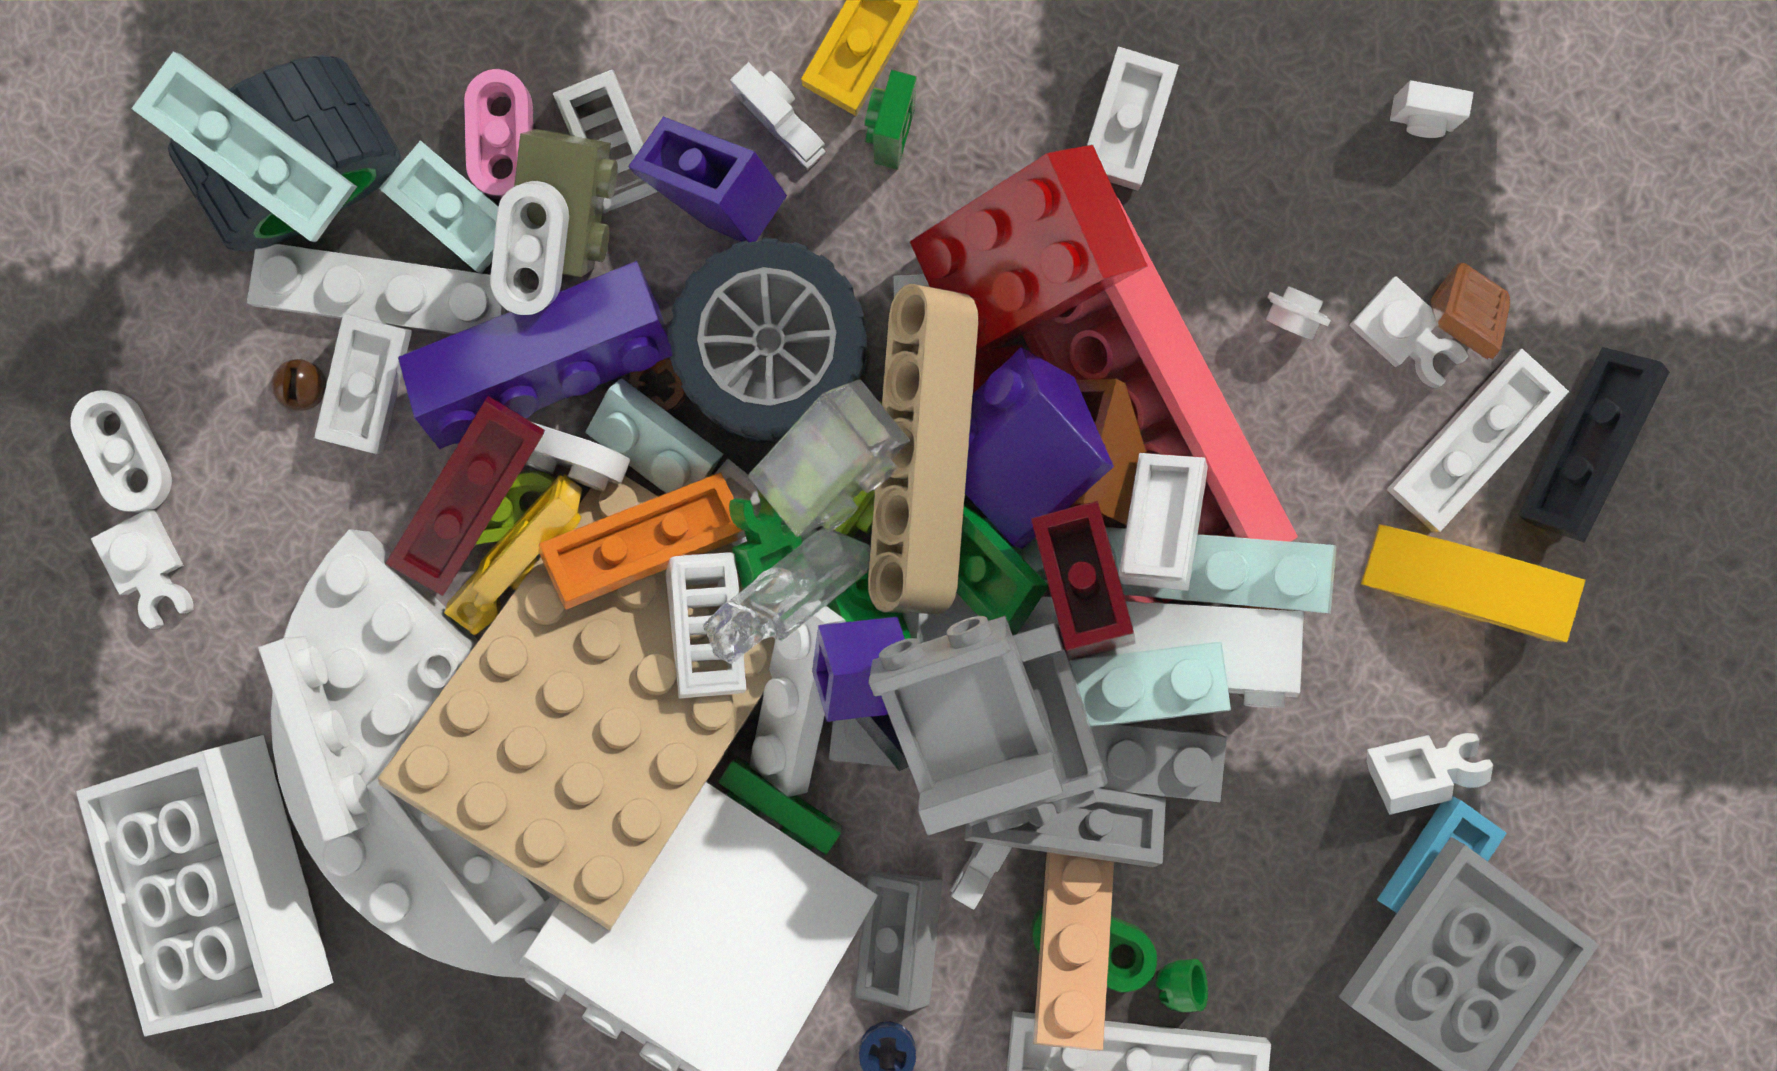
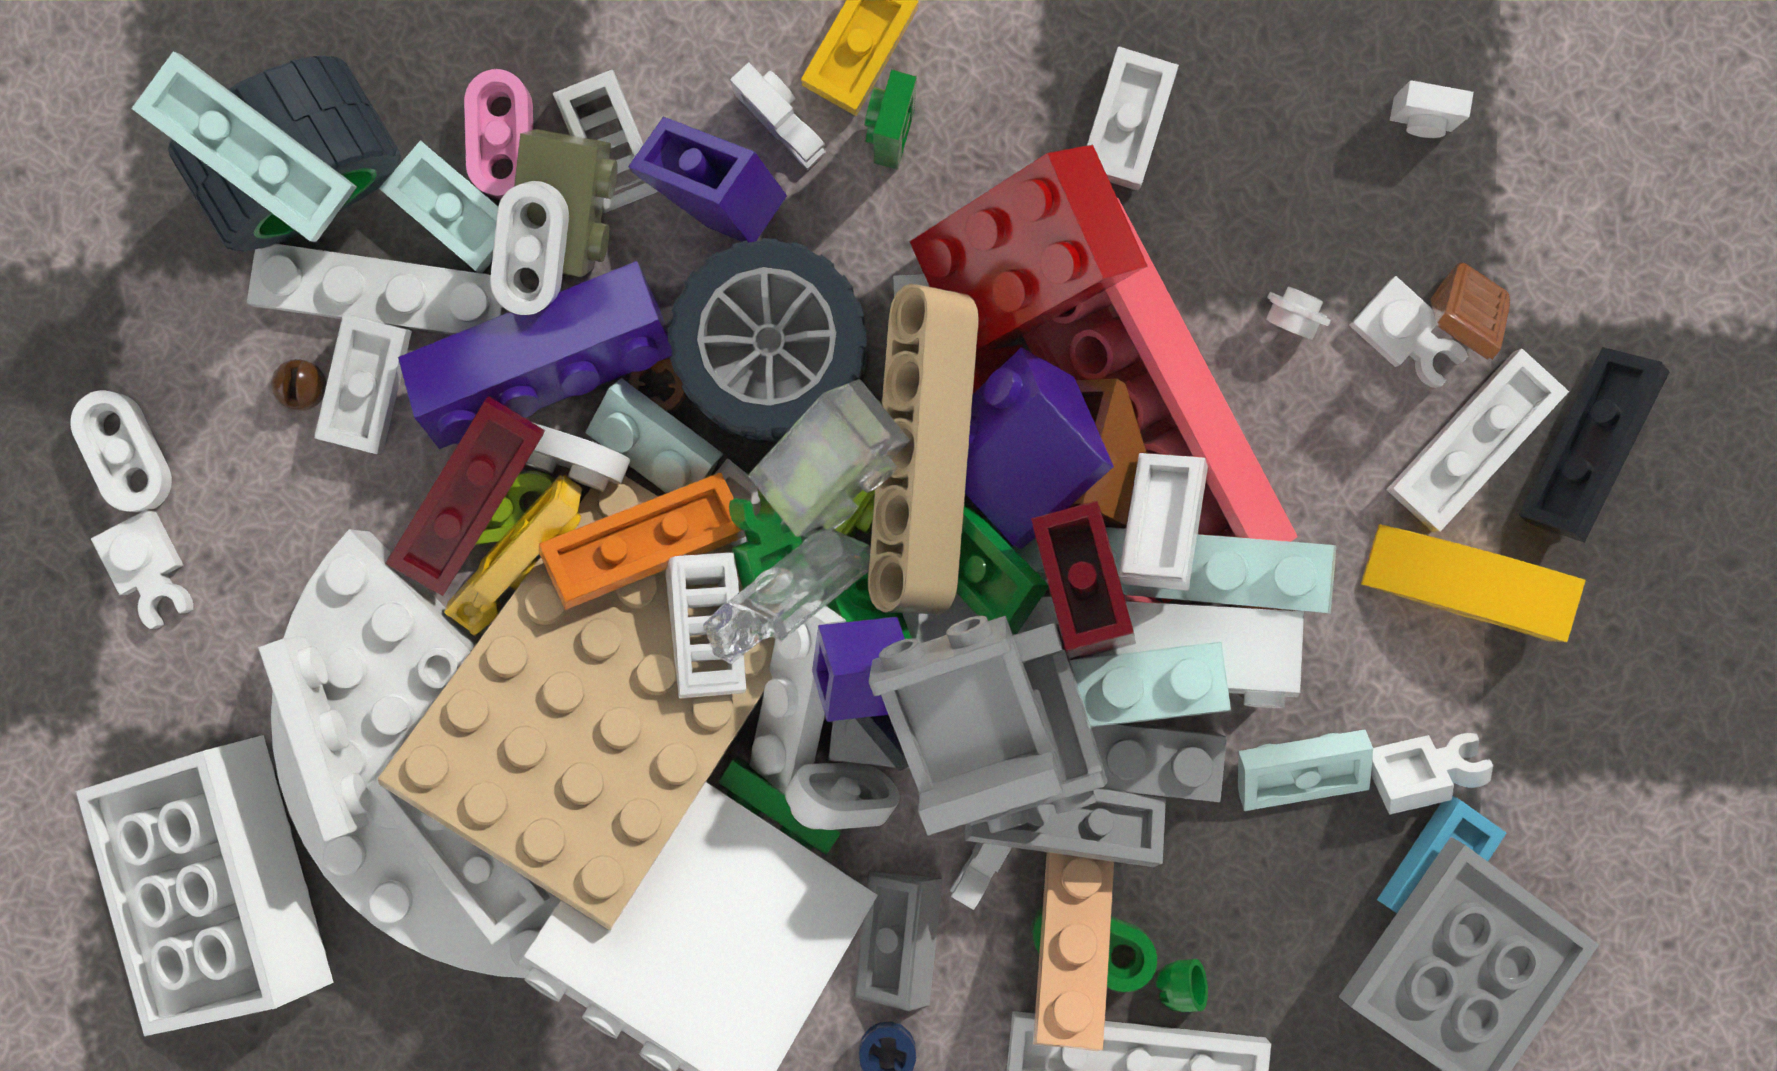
(841, 796): none -> white plate
(1304, 769): none -> light aqua plate

